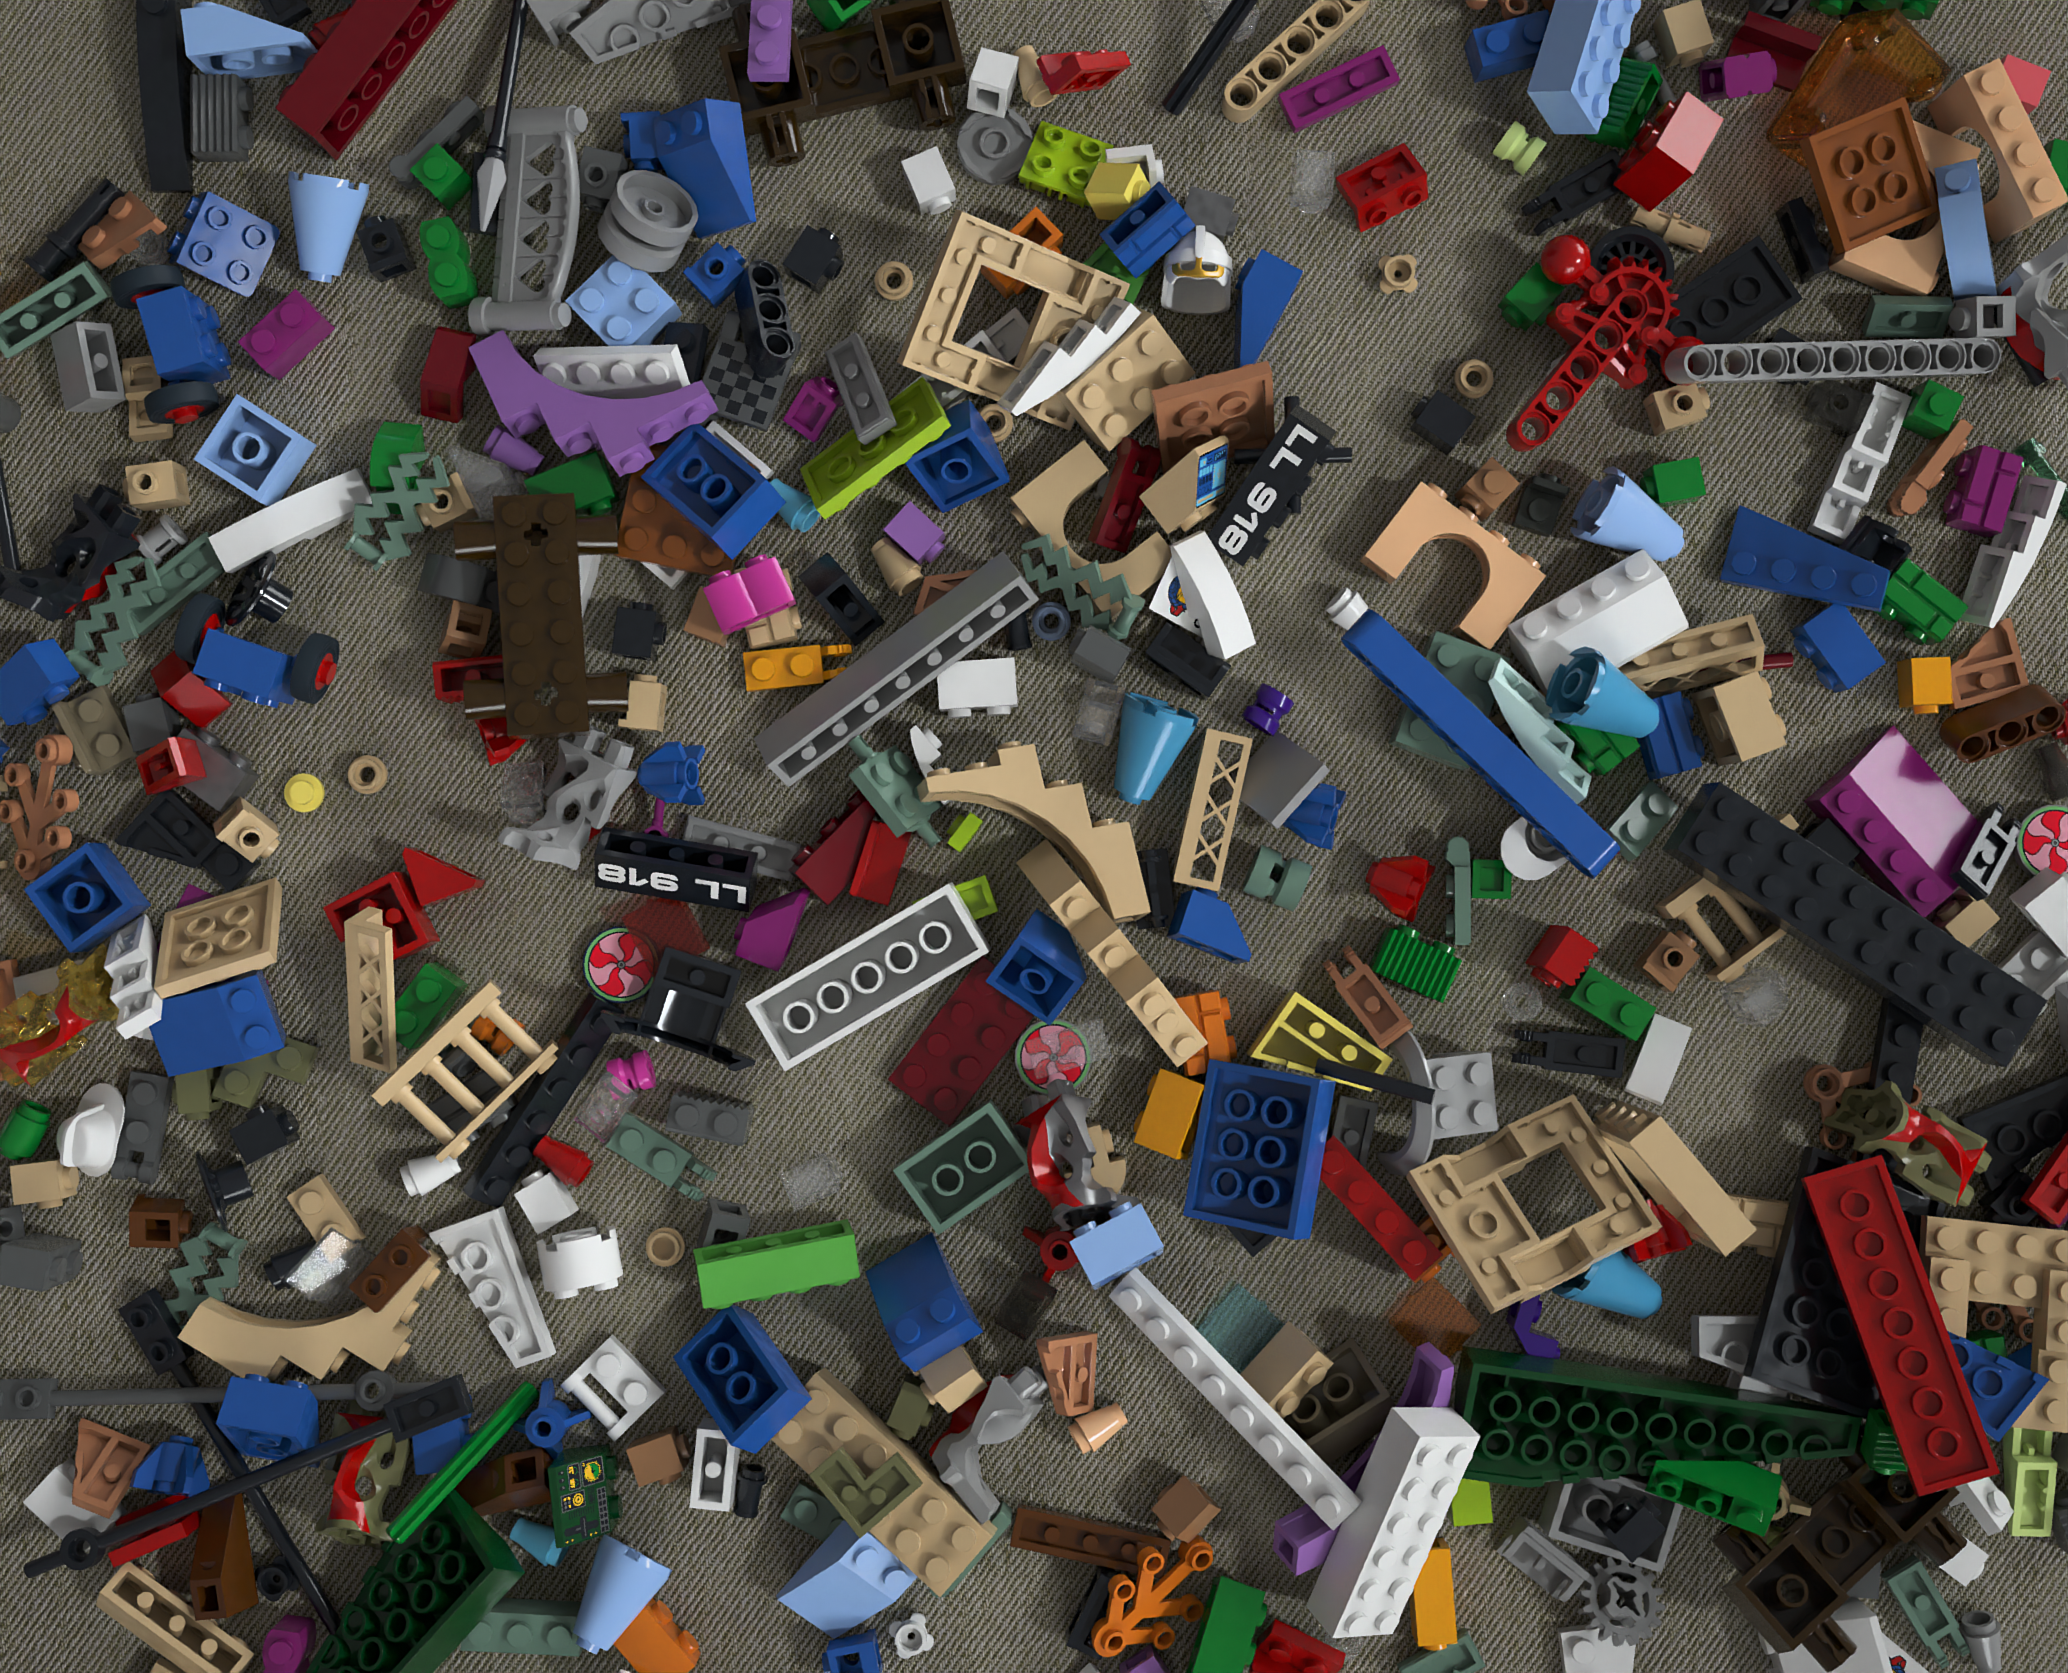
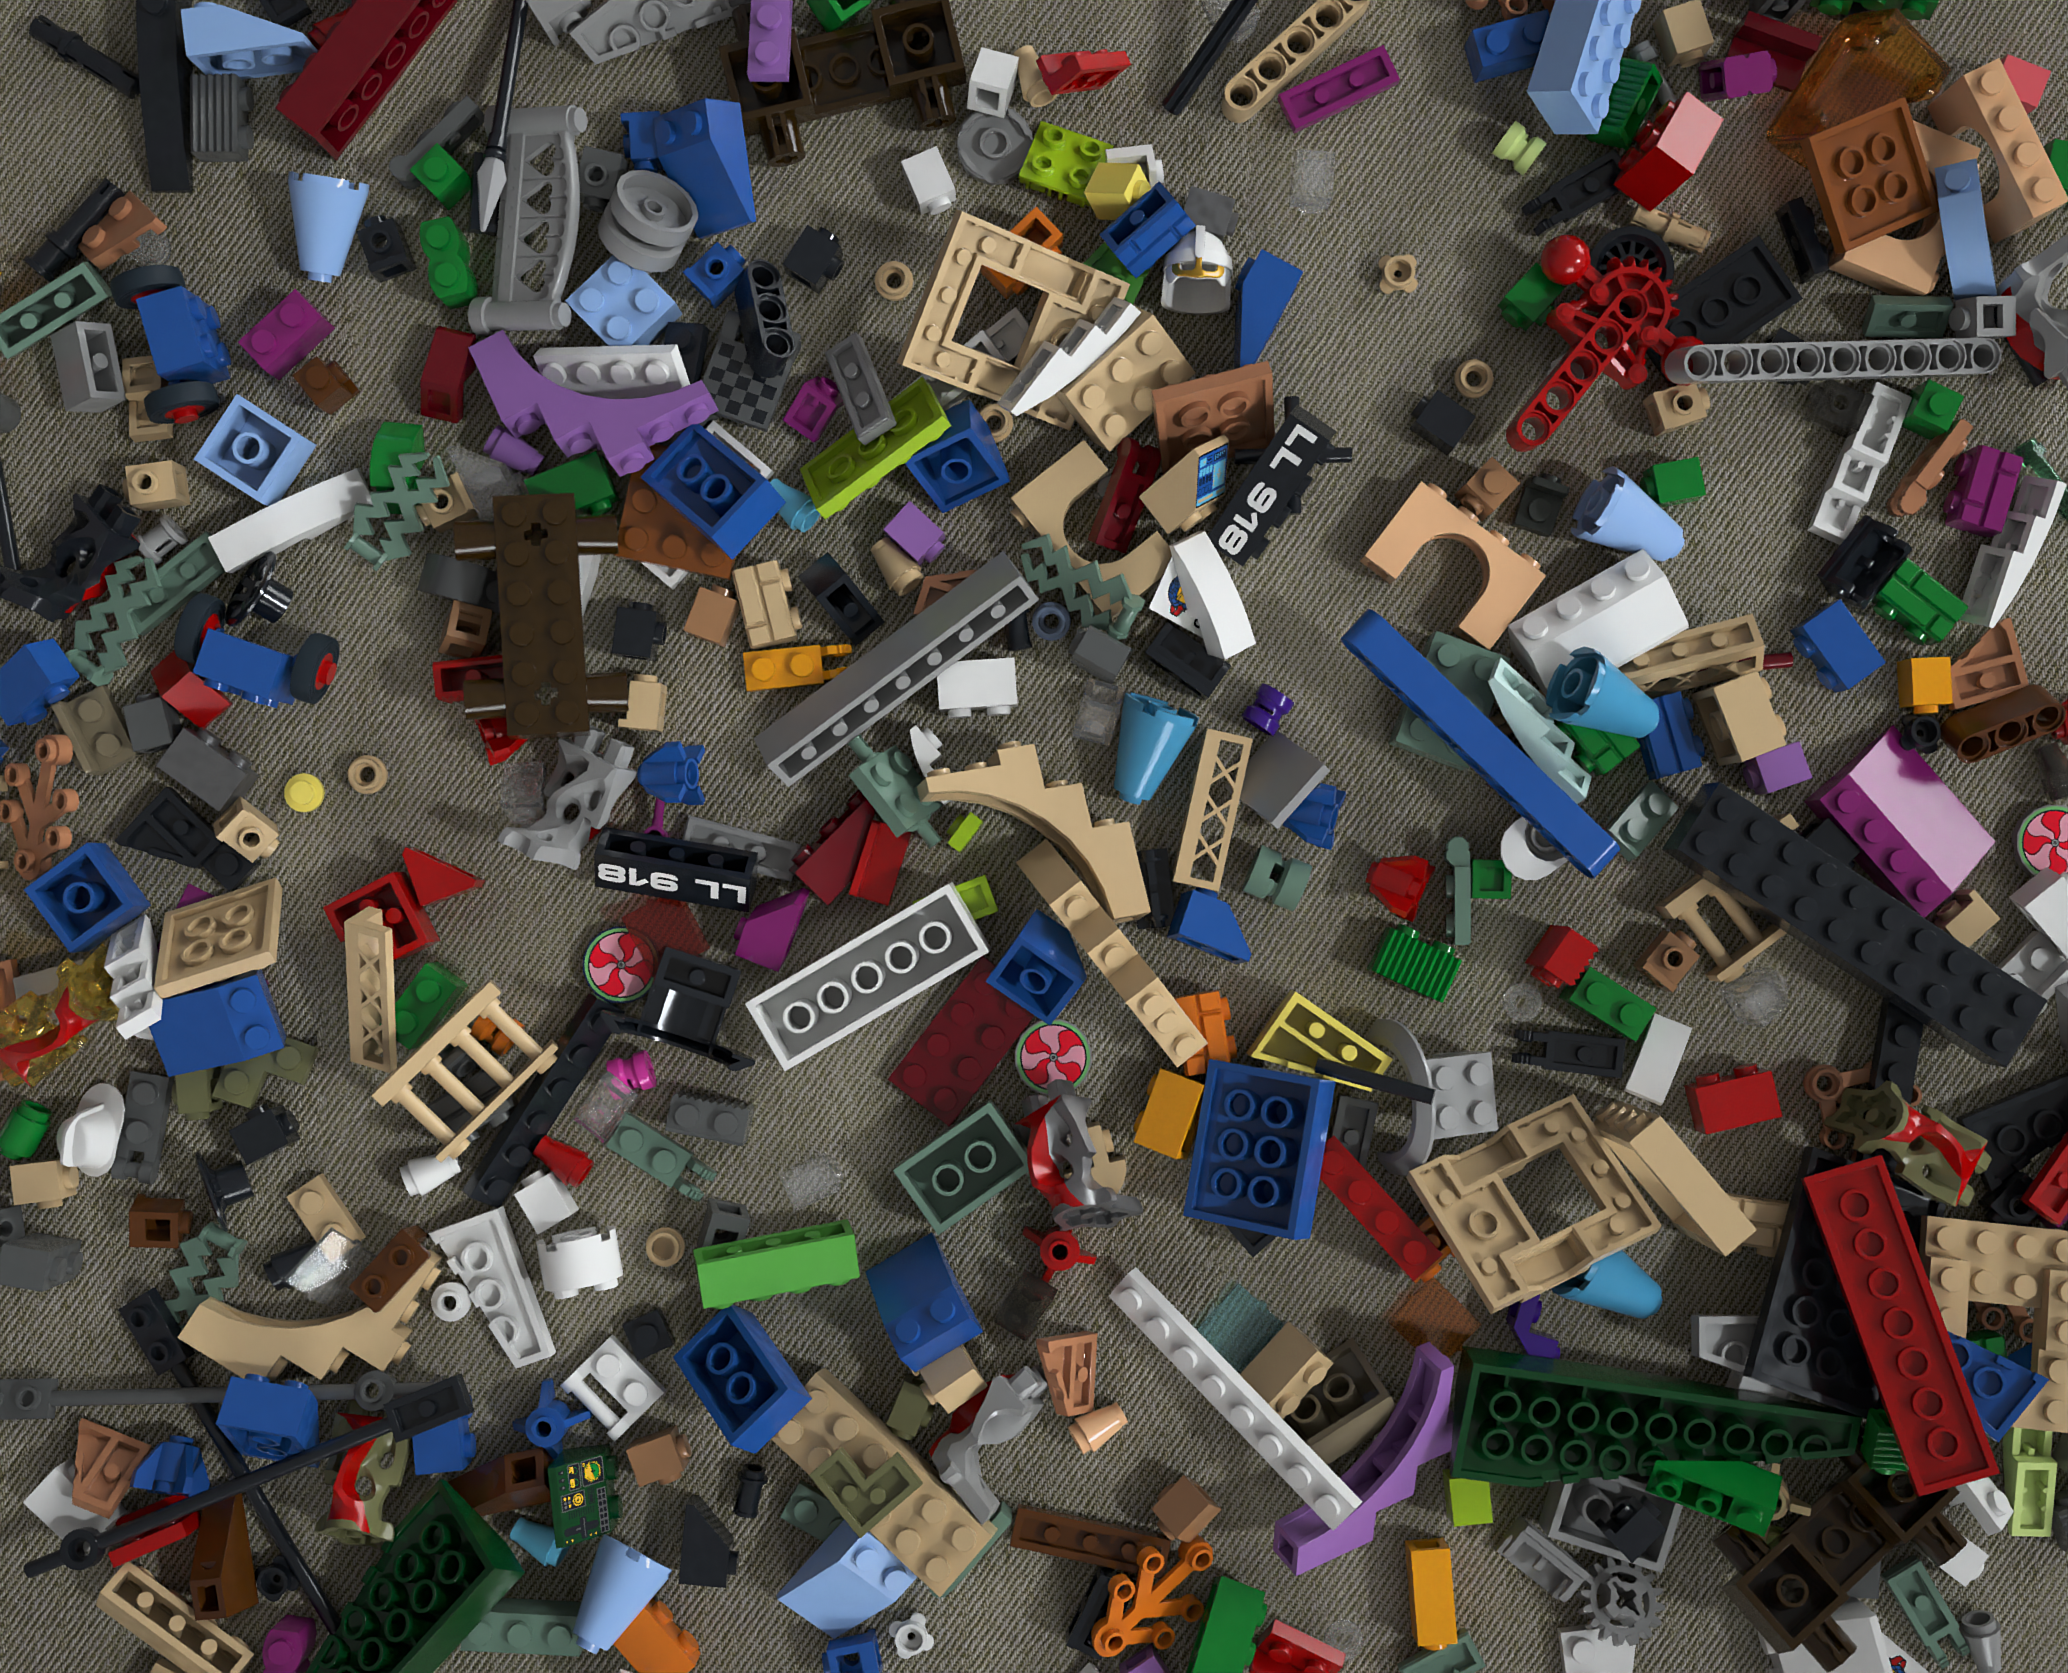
(73, 49): none -> black pin
(170, 765): red slope -> none
(223, 243): bracket -> none
(326, 384): none -> reddish brown brick
(461, 1296): none -> white plate
(462, 1462): green axle -> none
(648, 1333): none -> black plate
(706, 1548): none -> black slope
(713, 1469): white brick -> none
(748, 595): dark pink brick -> none
(1068, 1048): clear plate -> none
(1116, 1245): light blue slope -> none
(1346, 608): white cone -> none
(1369, 1000): nougat hinge -> none
(1384, 186): red bracket -> none
(1393, 1529): white brick -> none
(1669, 1239): red brick -> none
(1732, 1099): none -> red brick
(1777, 769): none -> medium lavender brick
(1792, 563): blue wing -> none
(1930, 733): none -> black plate
(1985, 852): black hinge -> none

